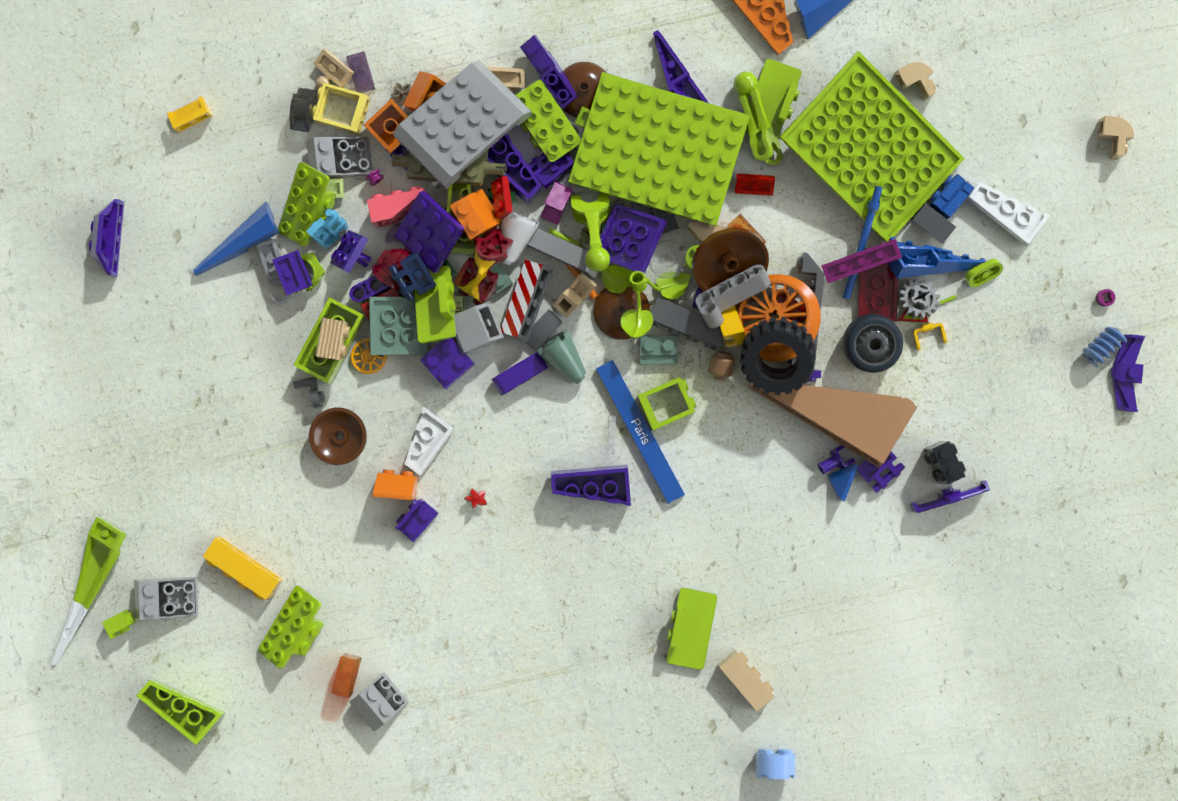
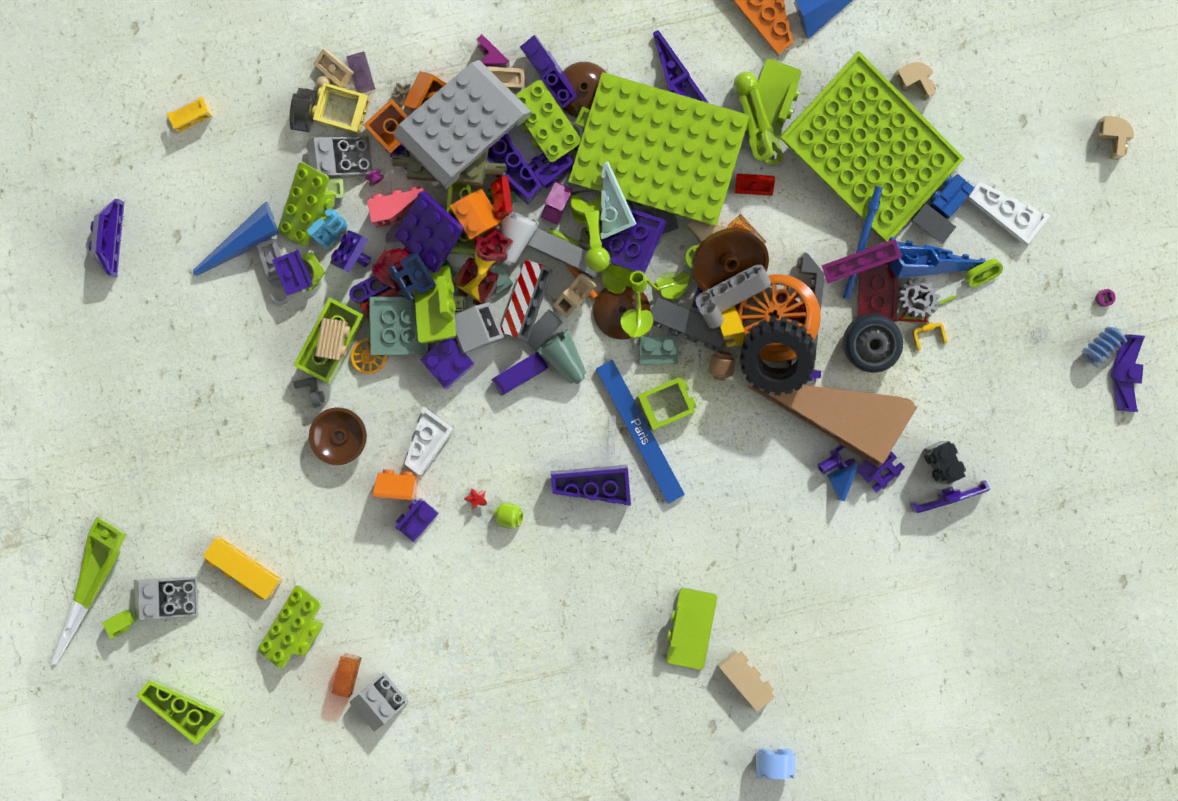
(494, 57): none -> magenta slope
(508, 515): none -> lime head
(615, 210): none -> light aqua wing

